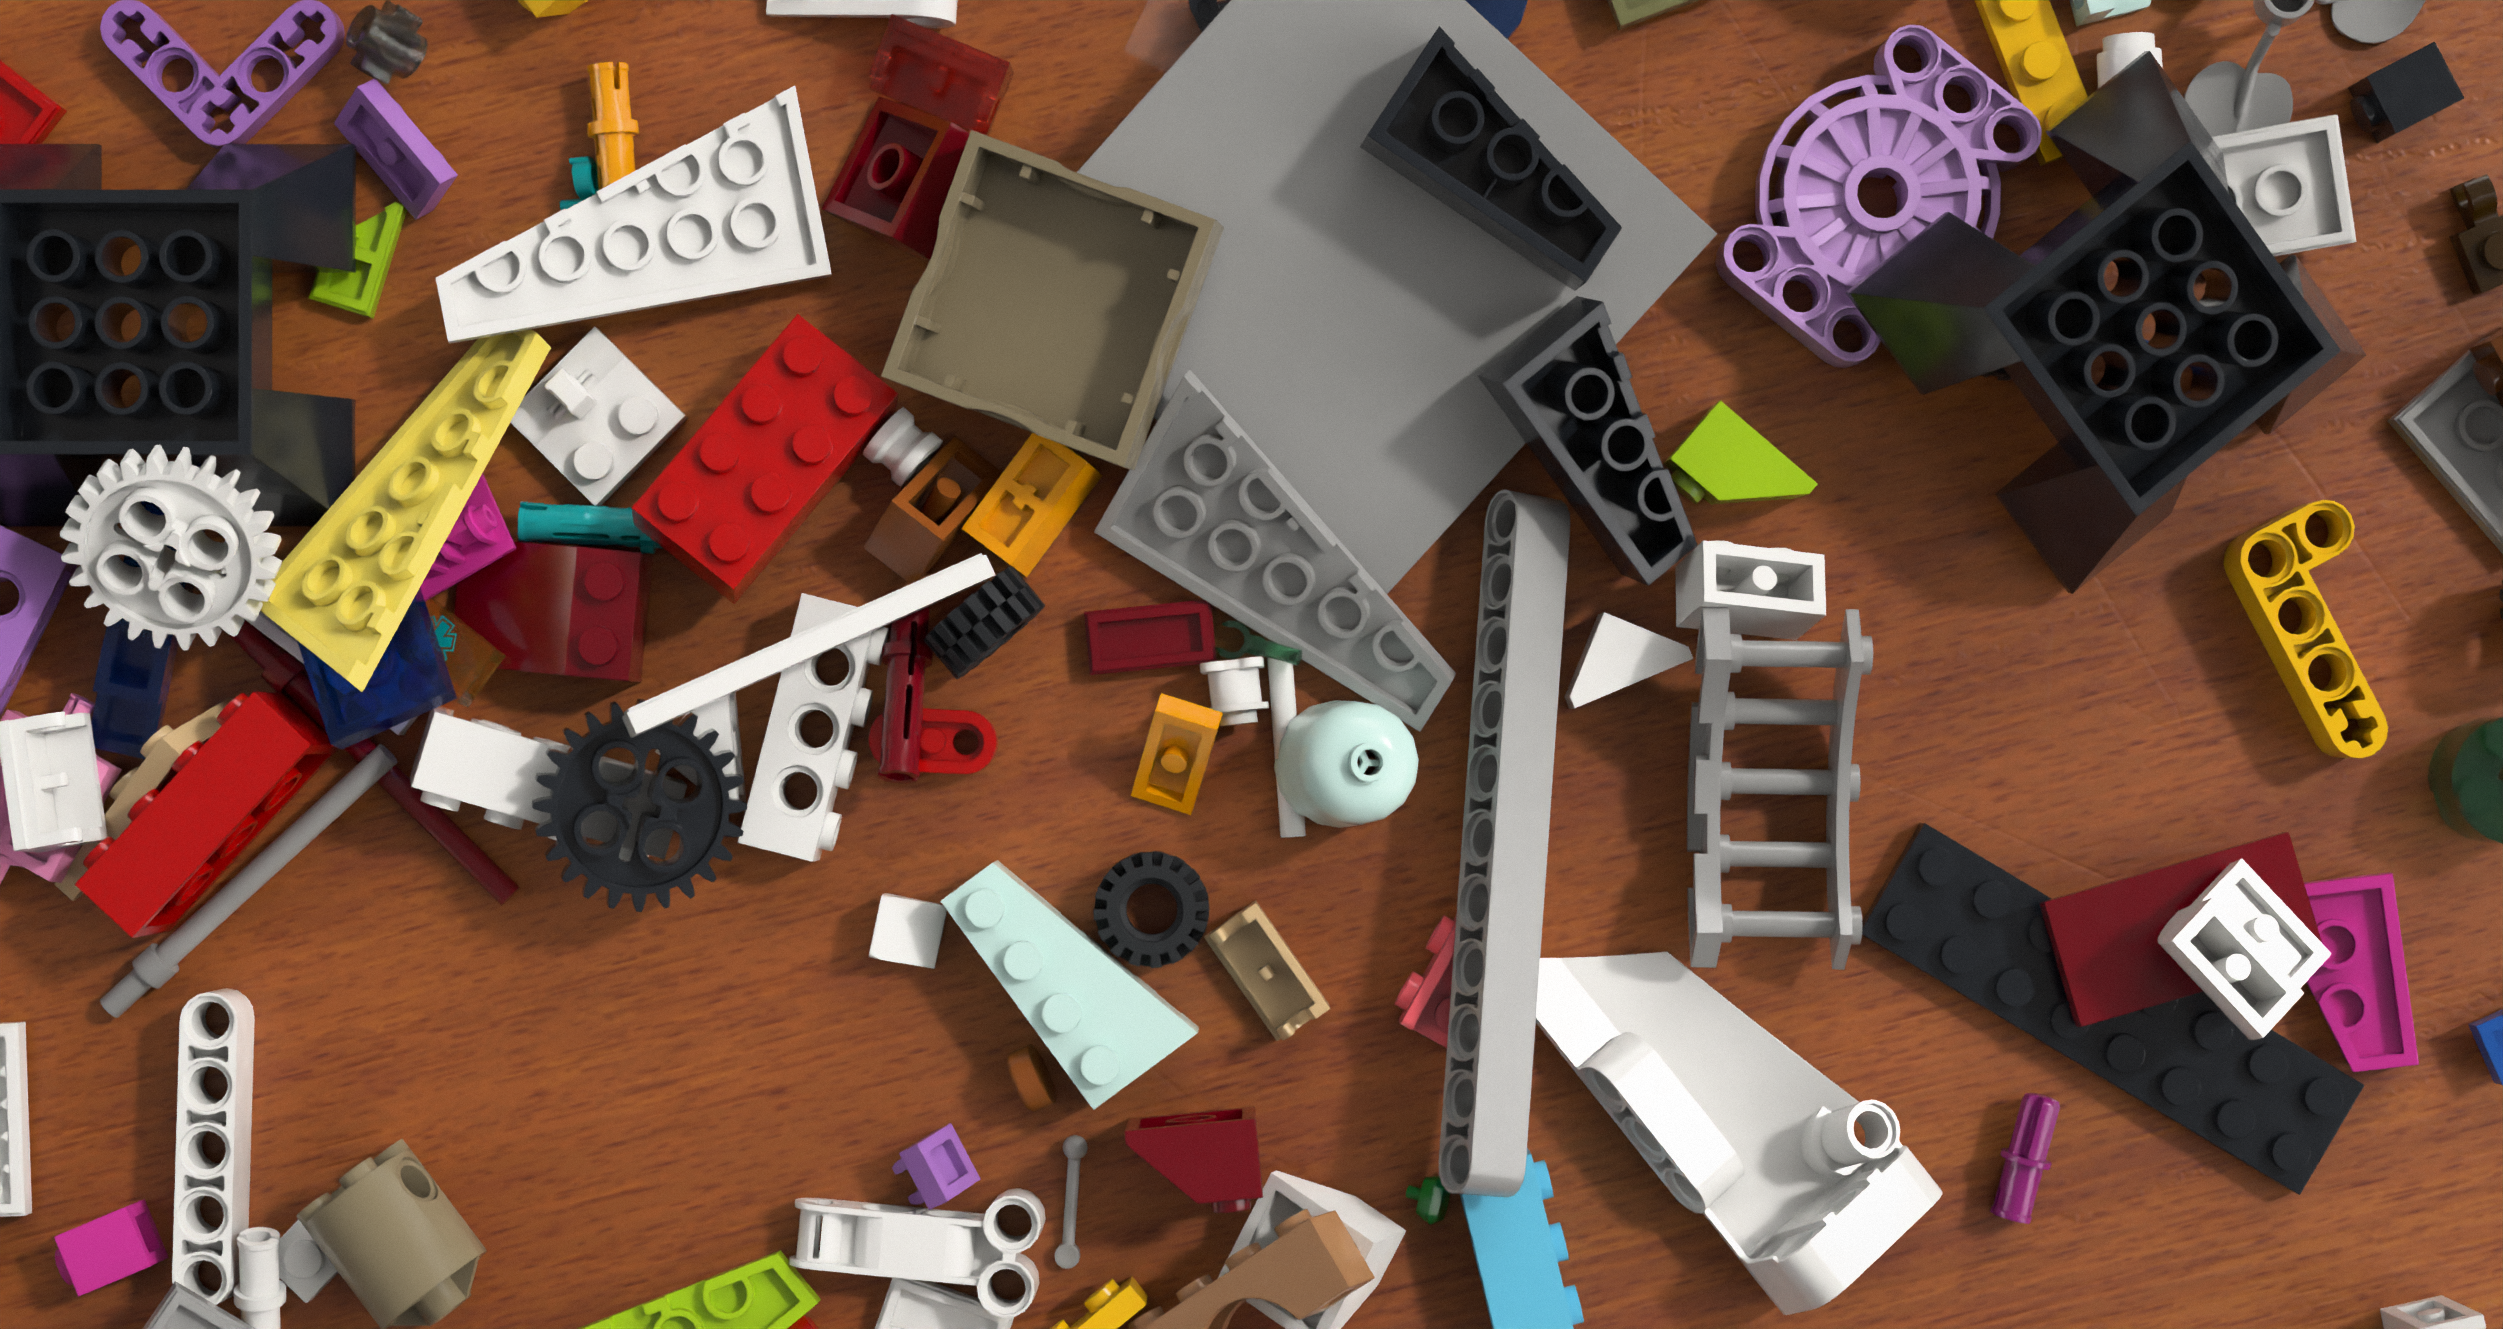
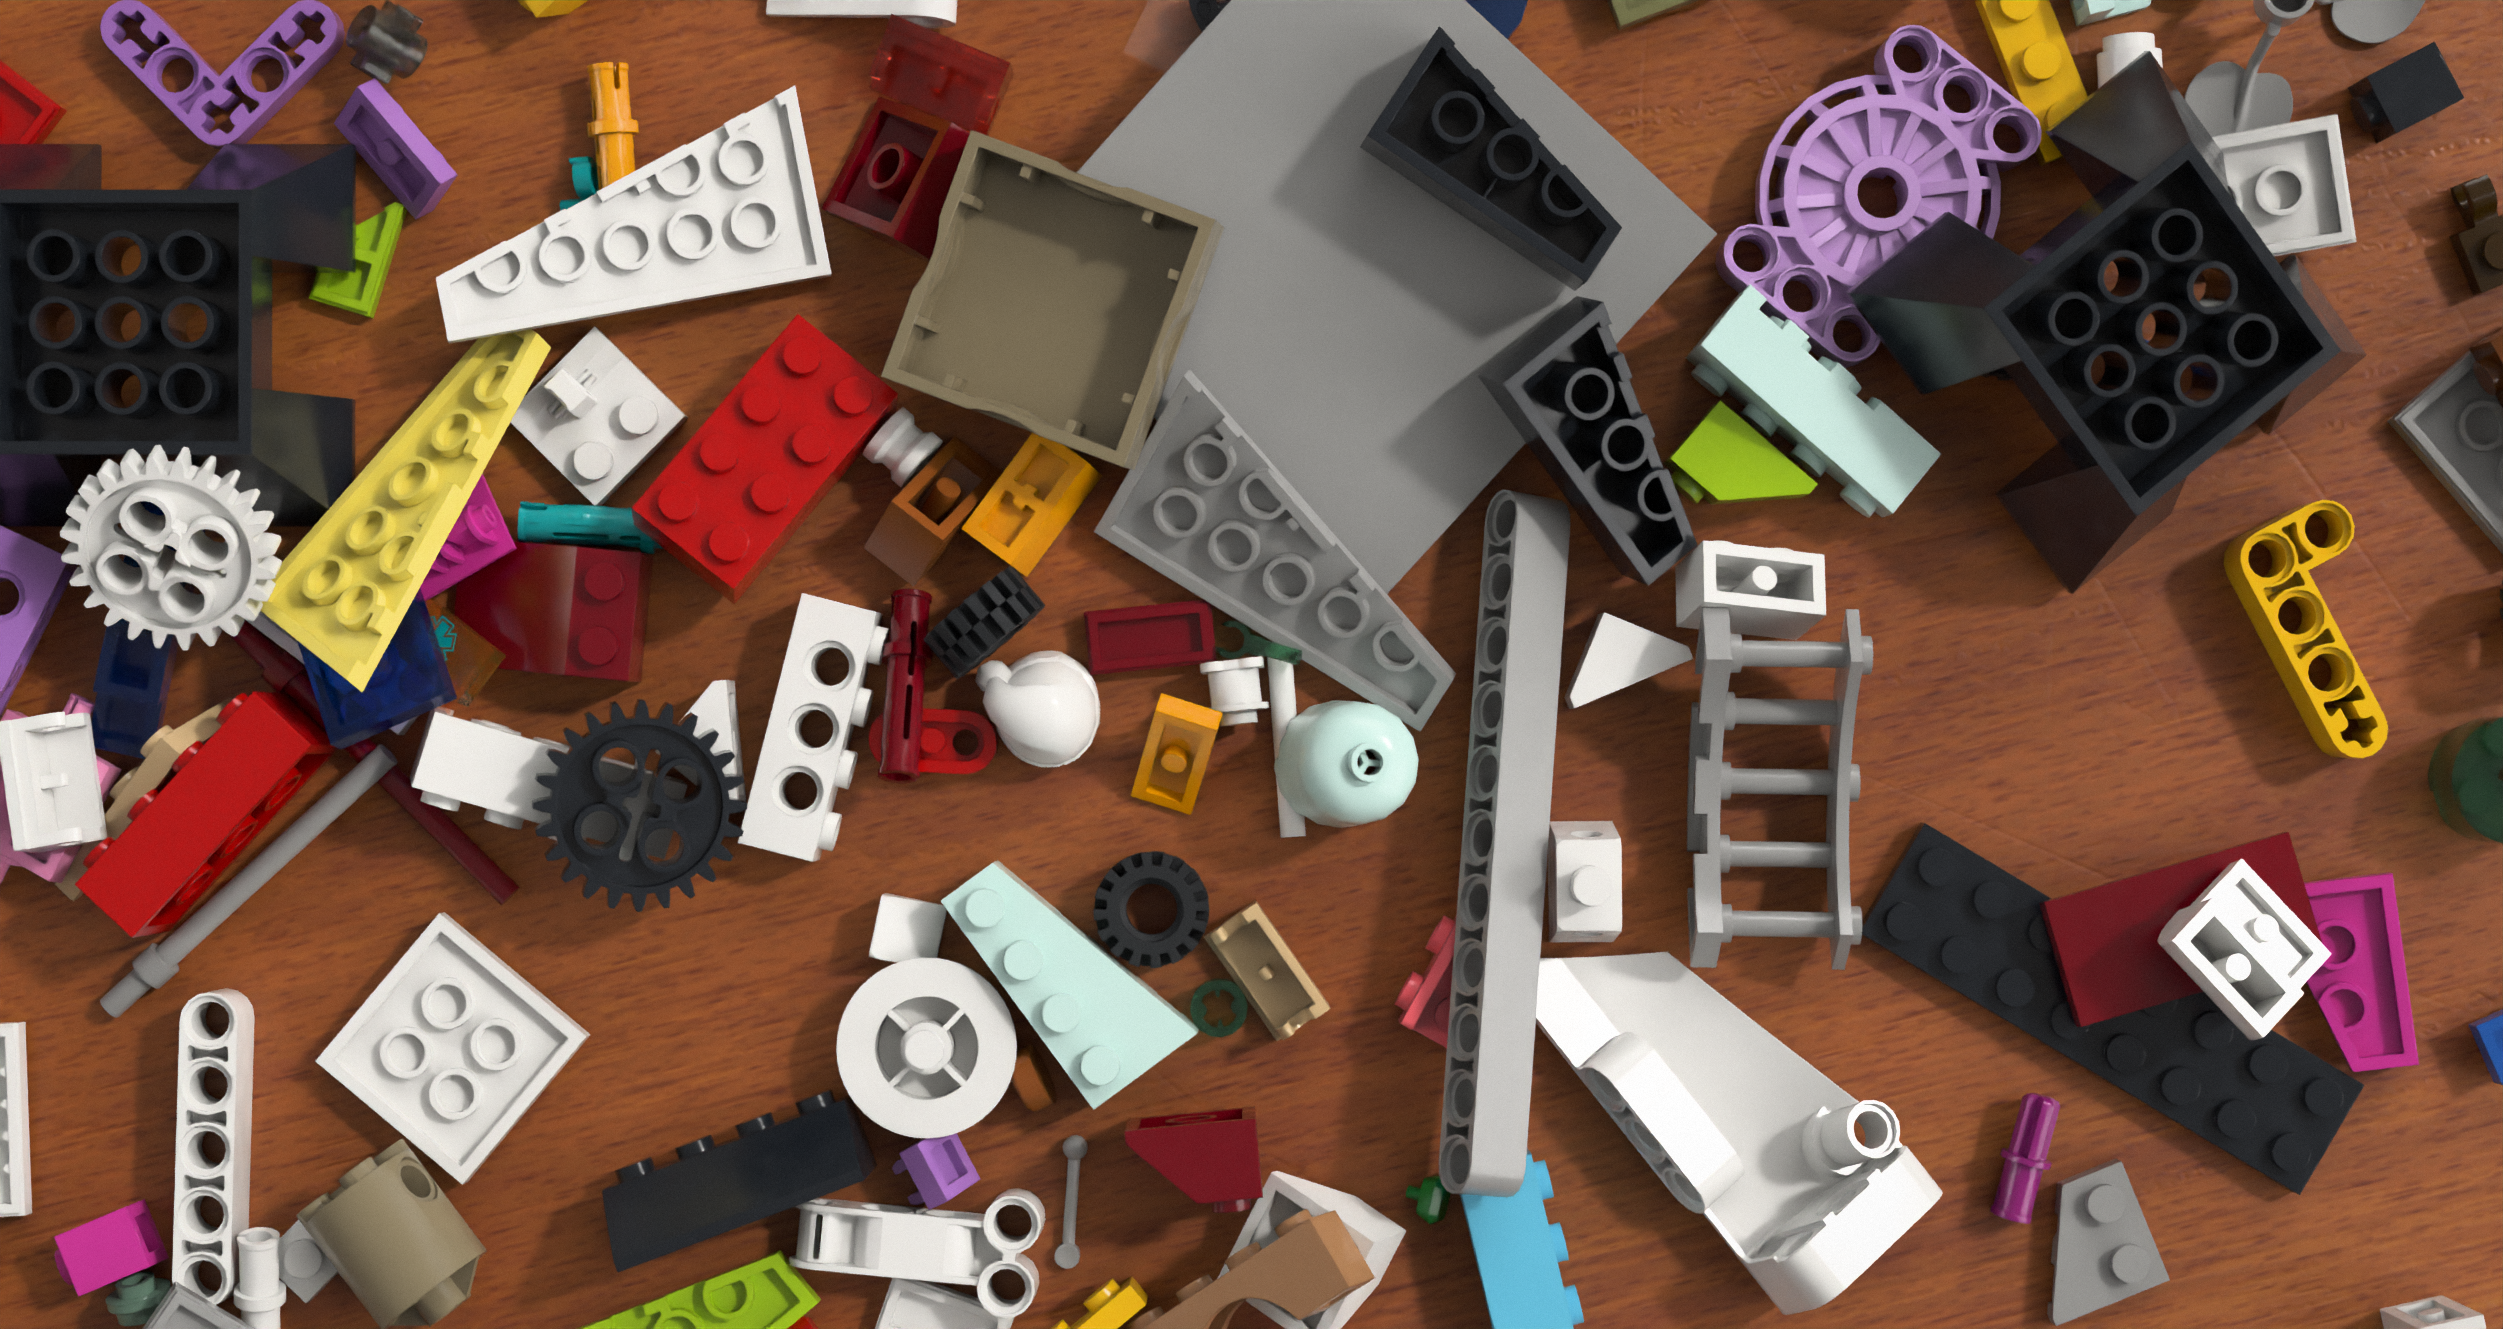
(137, 1298): none -> sand green plate
(452, 1047): none -> white plate
(737, 1180): none -> black slope
(807, 644): white tile -> none
(926, 1047): none -> white wheel
(1042, 706): none -> white piece
(1199, 1008): none -> clear green bush
(1584, 881): none -> white torso
(1811, 406): none -> light aqua wedge
(2100, 1244): none -> light grey wing

